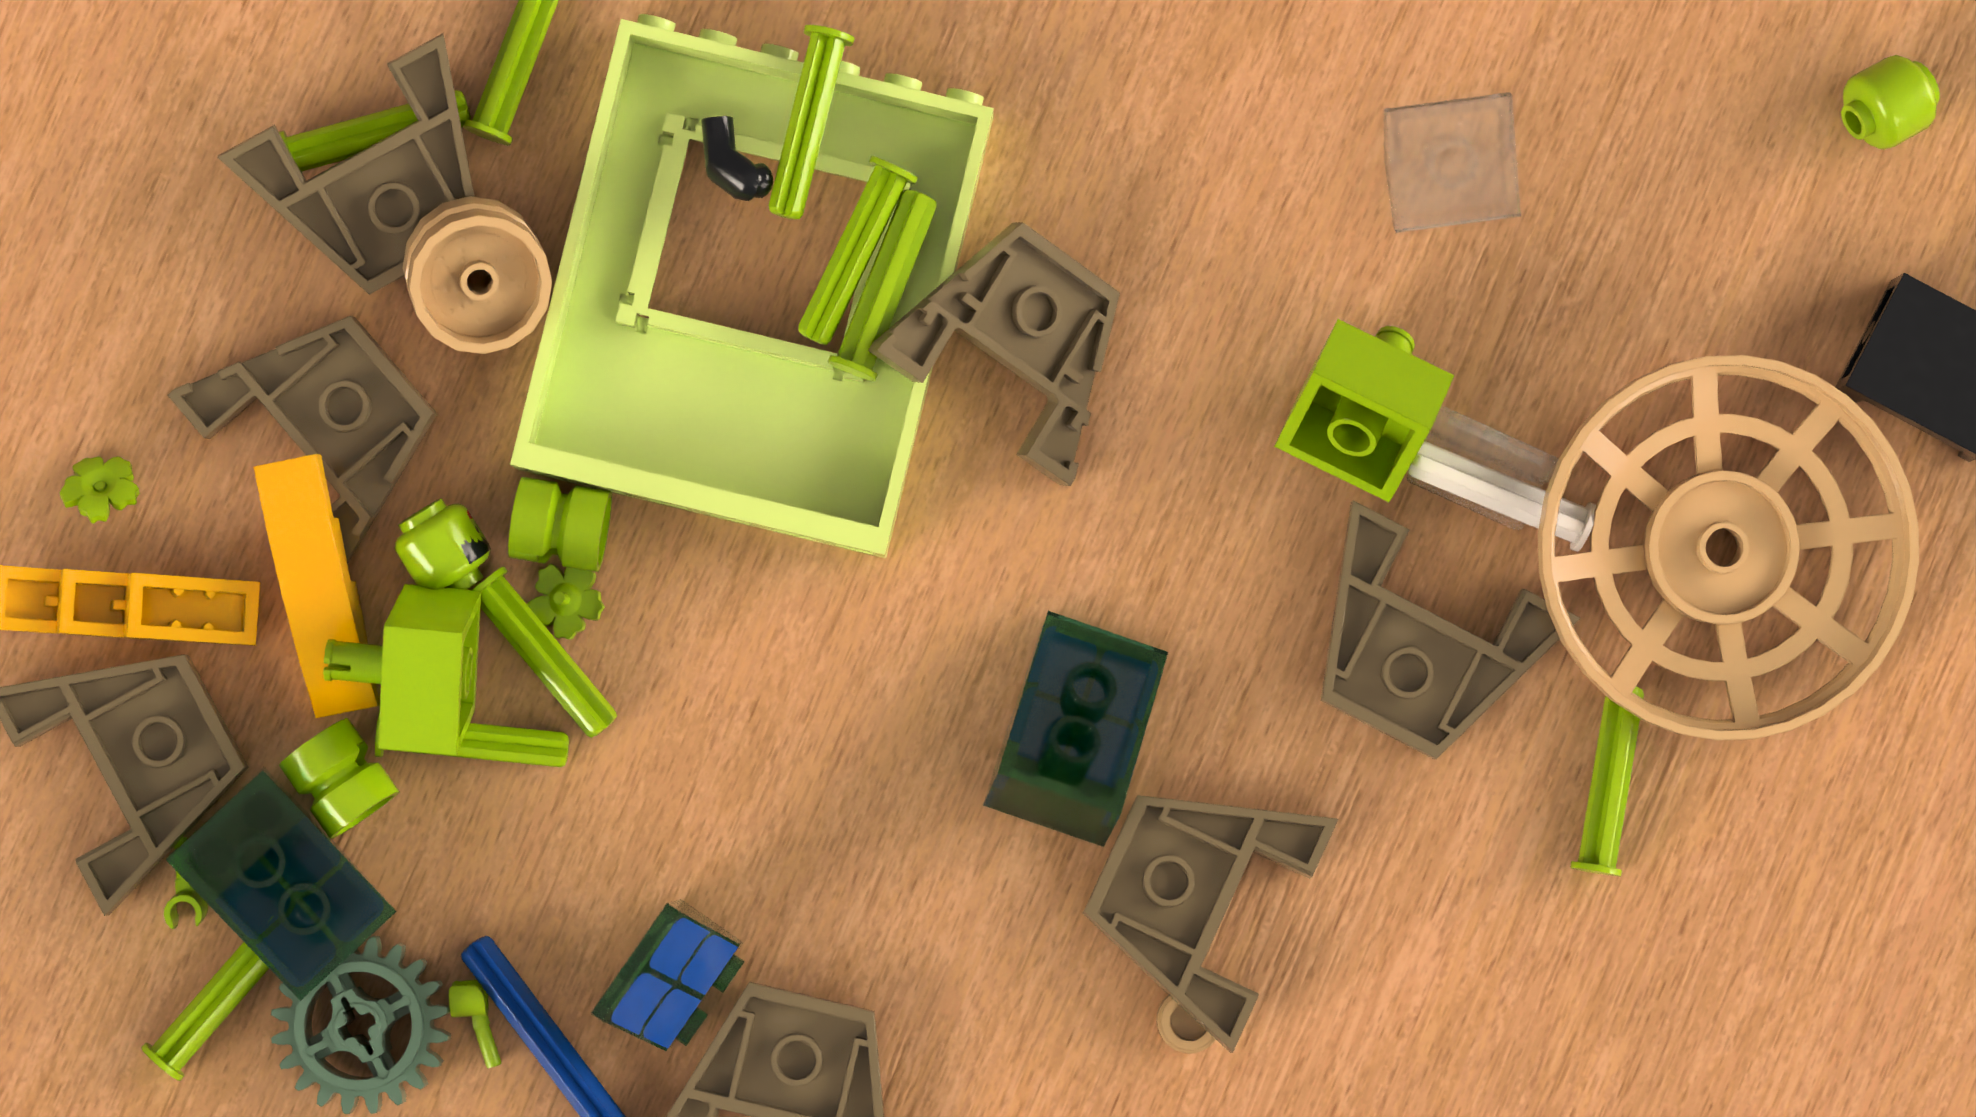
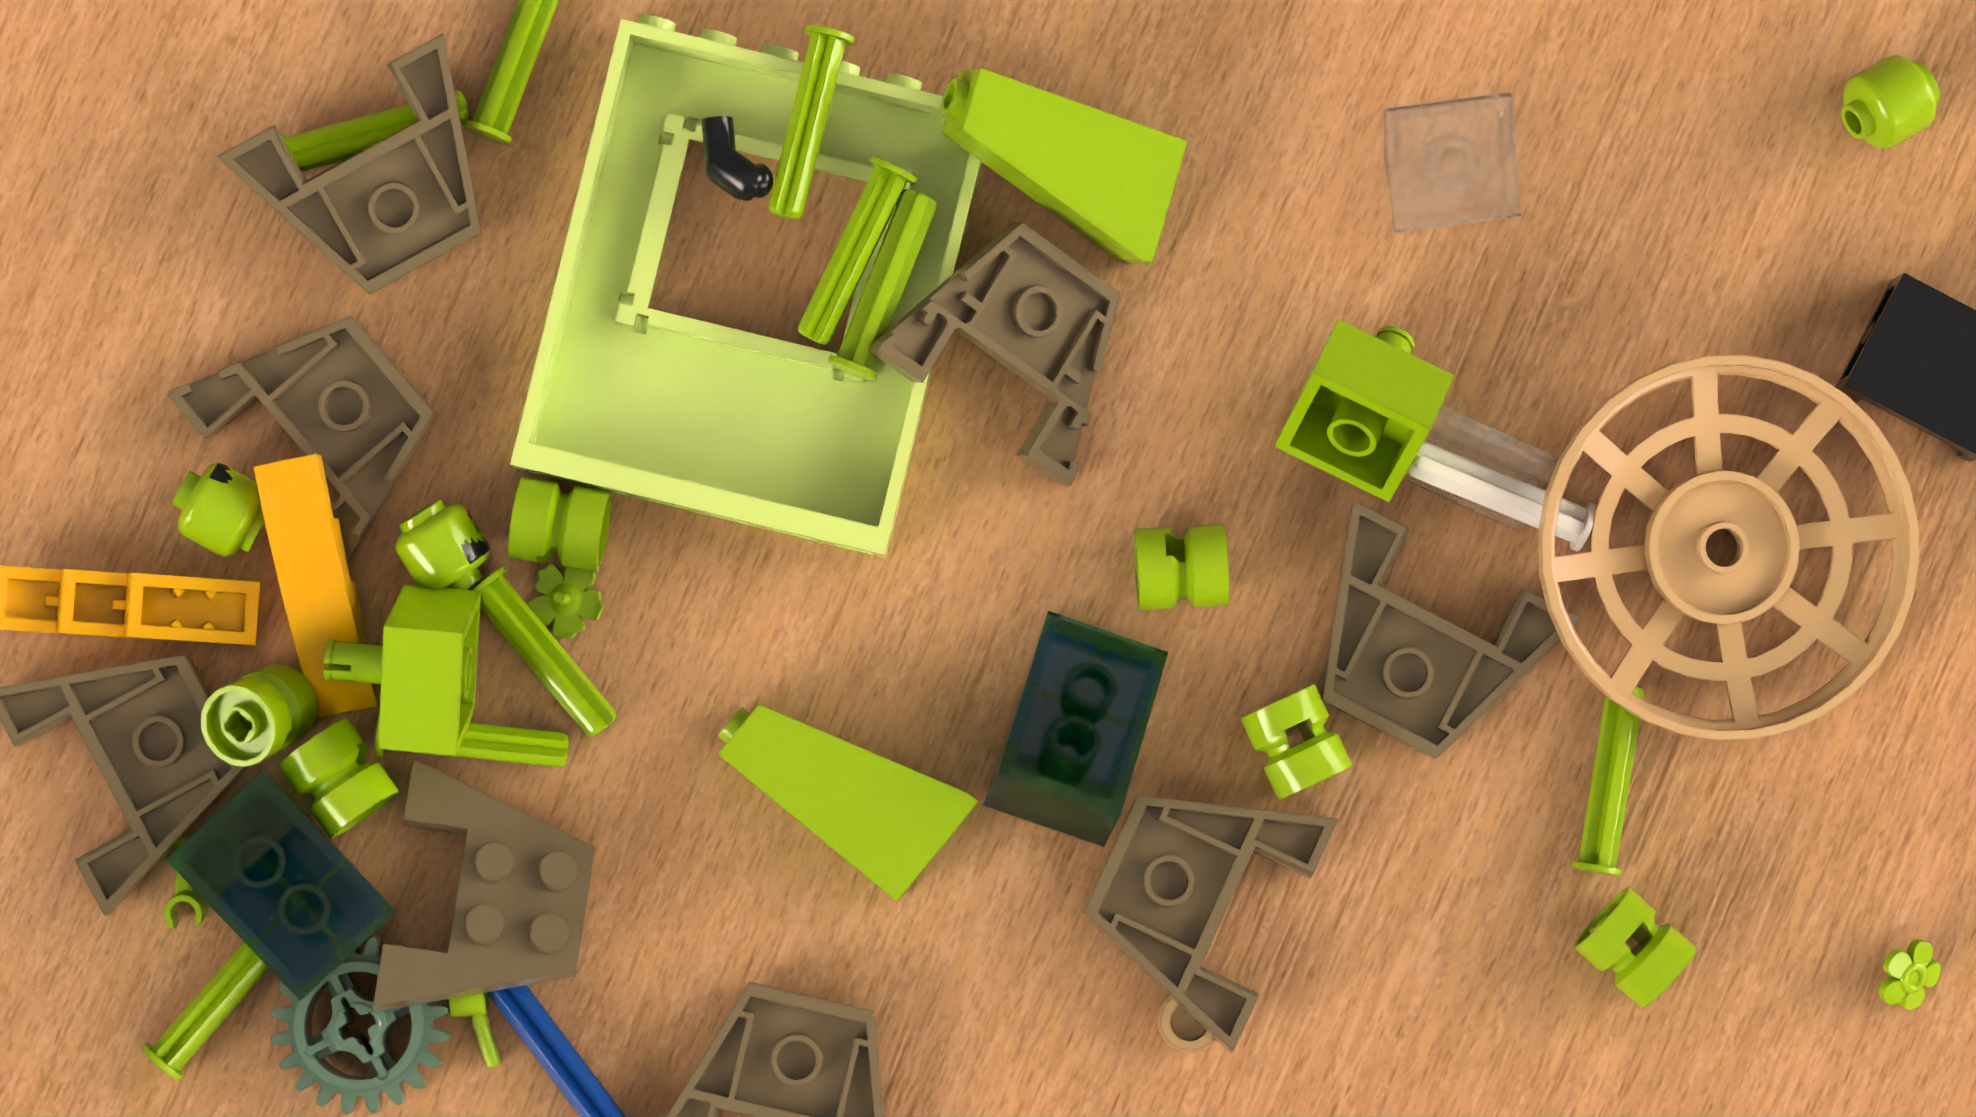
(98, 486): lime plant -> none
(219, 510): none -> lime head
(258, 714): none -> lime wheel
(471, 237): tan wheel -> none
(514, 904): none -> dark tan wing
(670, 977): slope -> none
(855, 801): none -> lime slope
(1073, 159): none -> lime slope
(1181, 567): none -> lime wheel
(1307, 762): none -> lime wheel
(1654, 960): none -> lime wheel
(1909, 974): none -> lime plant

